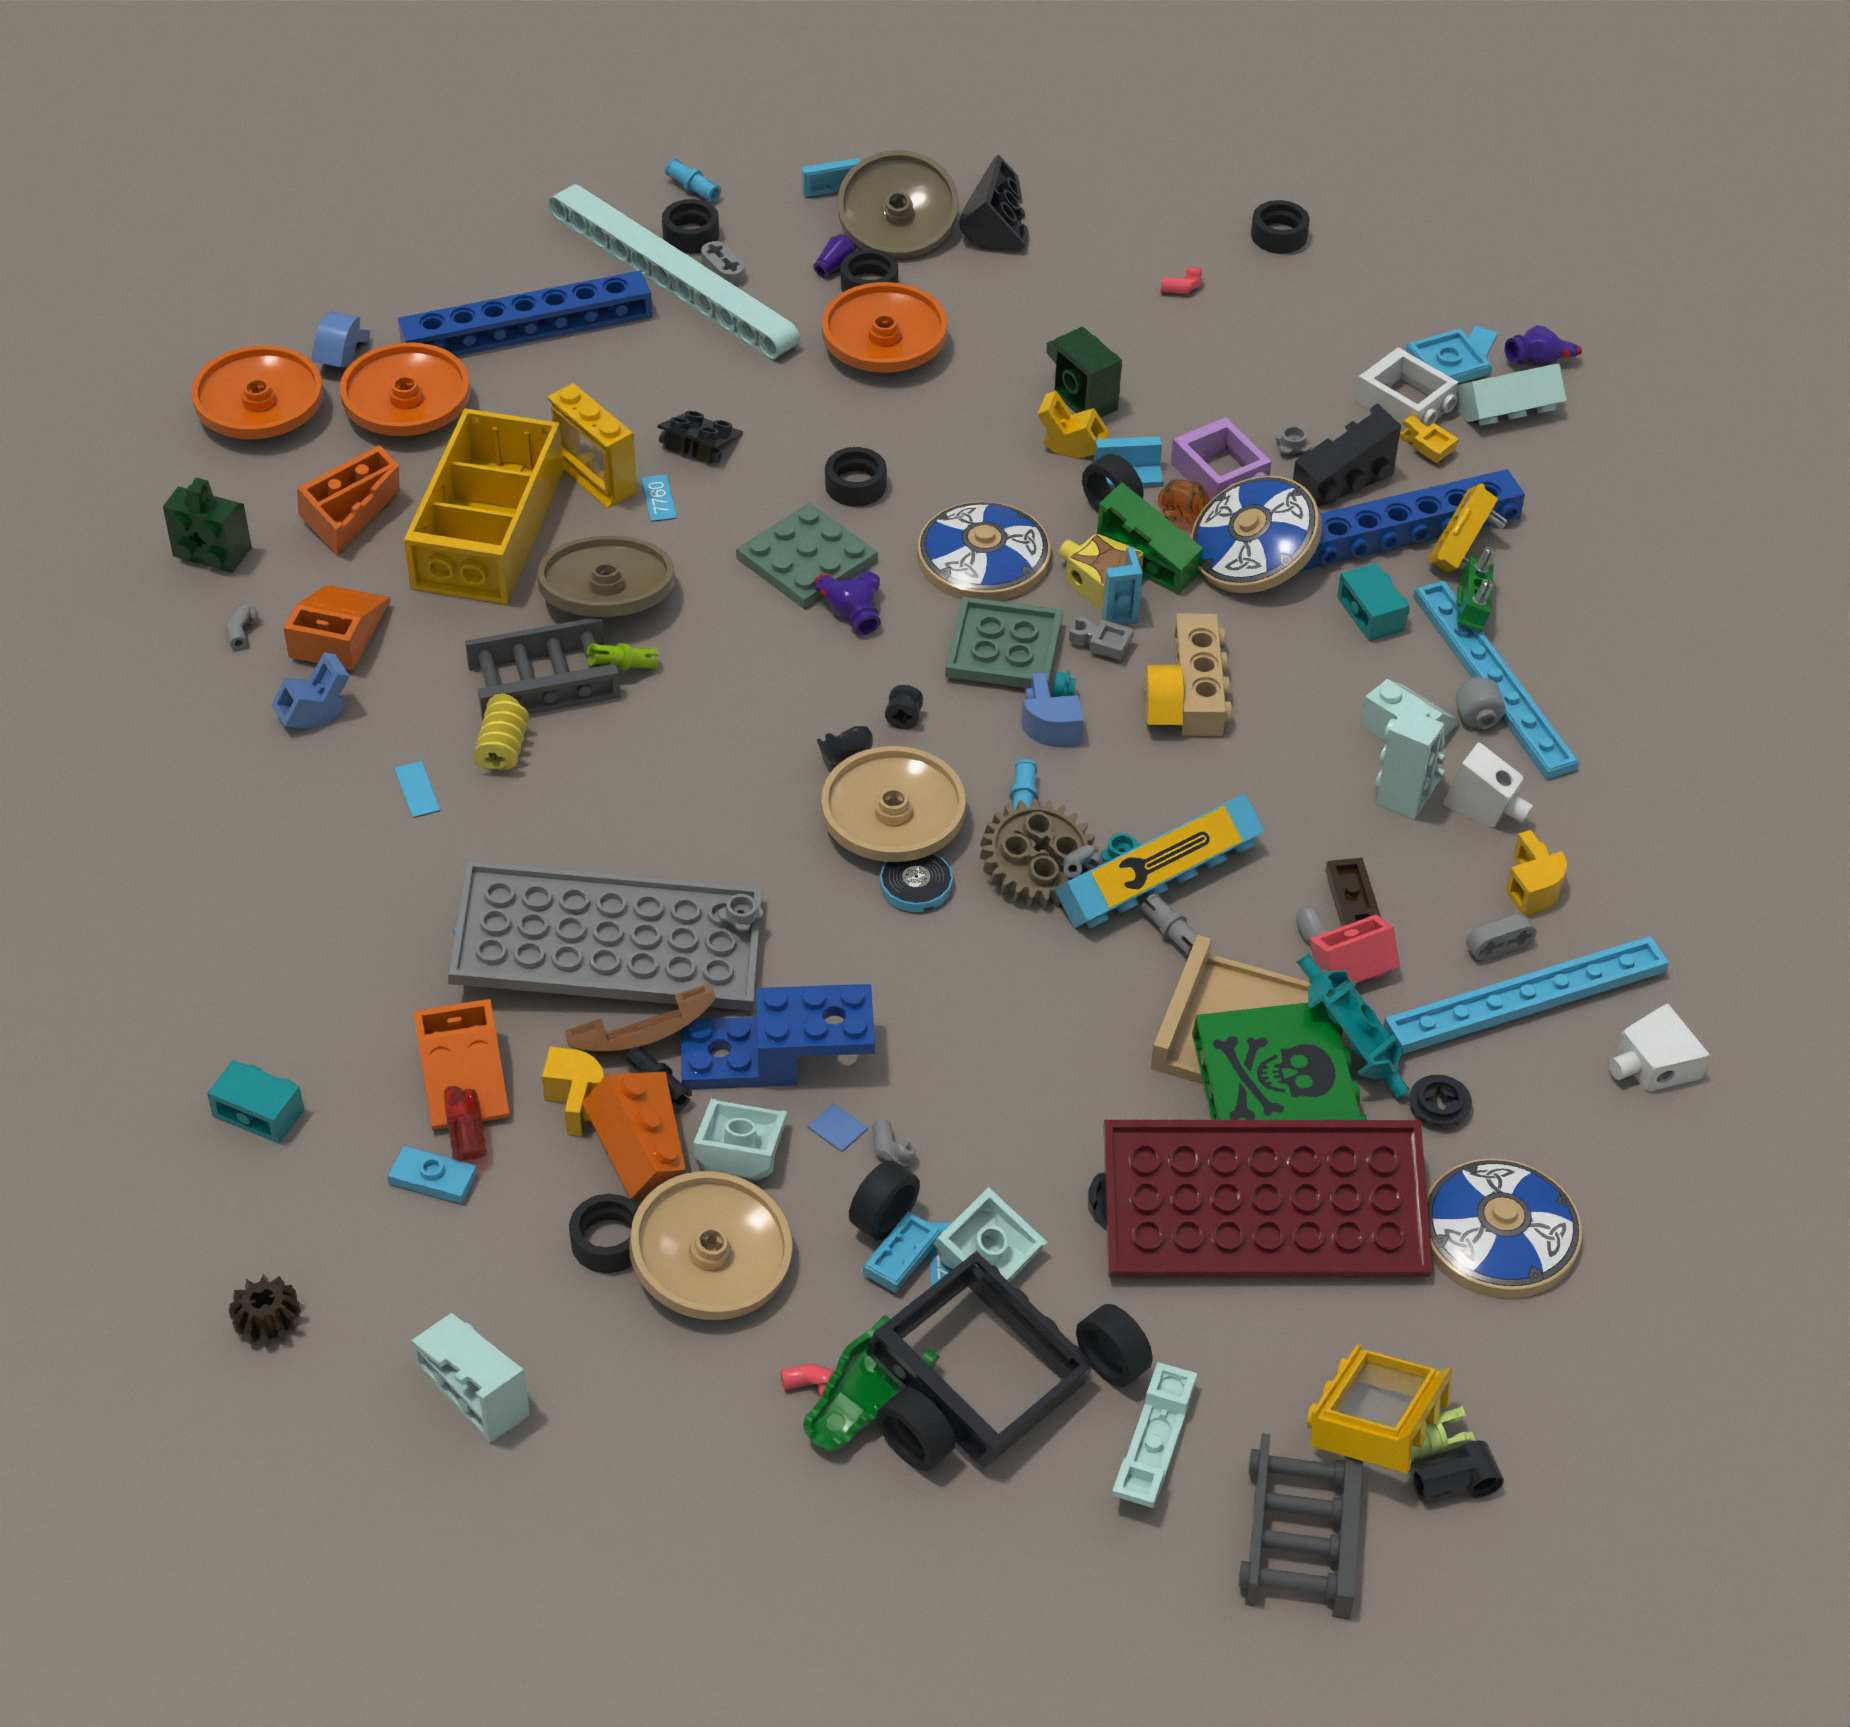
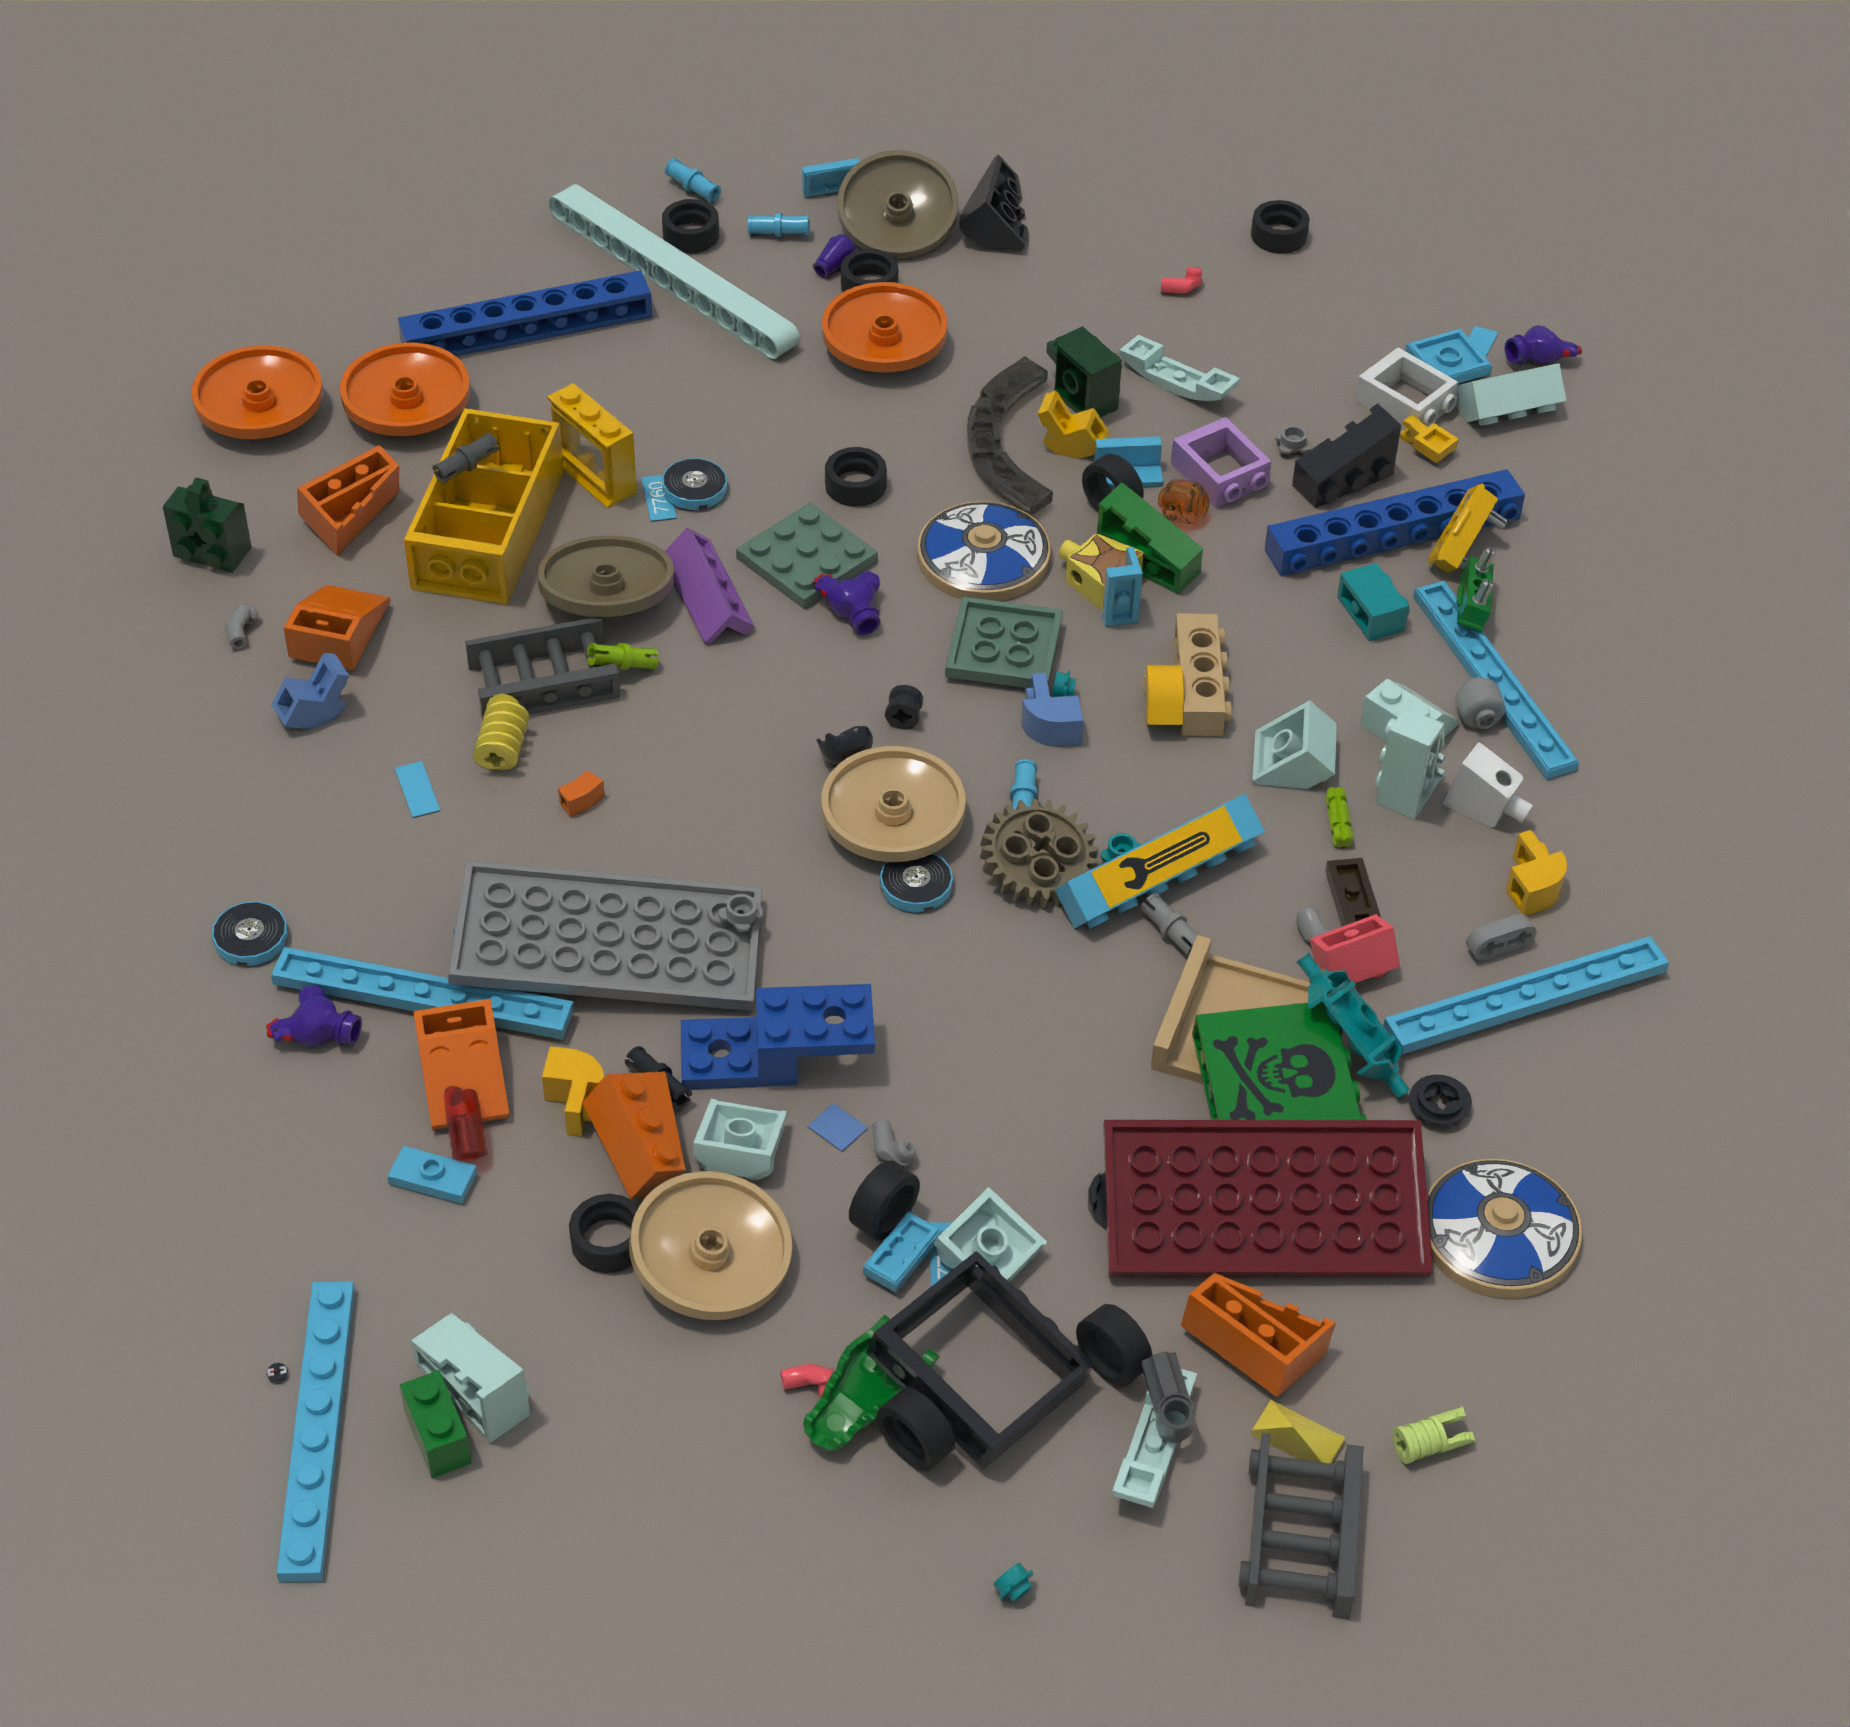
(250, 933): none -> tile
(256, 1101): teal brick -> none
(264, 1310): dark brown gear -> none
(277, 1372): none -> black piece
(316, 1022): none -> dark purple animal
(316, 1433): none -> medium azure plate
(337, 339): medium blue brick -> none
(418, 991): none -> medium azure plate
(435, 1424): none -> green brick
(465, 458): none -> dark grey pin
(581, 793): none -> orange piece
(594, 1037): medium nougat slope -> none
(694, 483): none -> tile
(696, 435): black hinge -> none
(707, 587): none -> medium lavender panel
(723, 262): light grey beam -> none
(779, 225): none -> medium azure pin
(984, 436): none -> clear smoke plate
(1014, 1583): none -> teal plate
(1082, 856): light grey arm -> none
(1104, 639): light grey plate -> none
(1149, 361): none -> light aqua slope
(1168, 1394): none -> dark grey piece
(1256, 1335): none -> orange wedge
(1257, 534): dish -> none
(1295, 749): none -> light aqua slope
(1297, 1434): none -> light yellow slope
(1339, 817): none -> lime axle
(1378, 1408): yellow window -> none
(1467, 1470): black piece -> none
(1659, 1052): white torso -> none

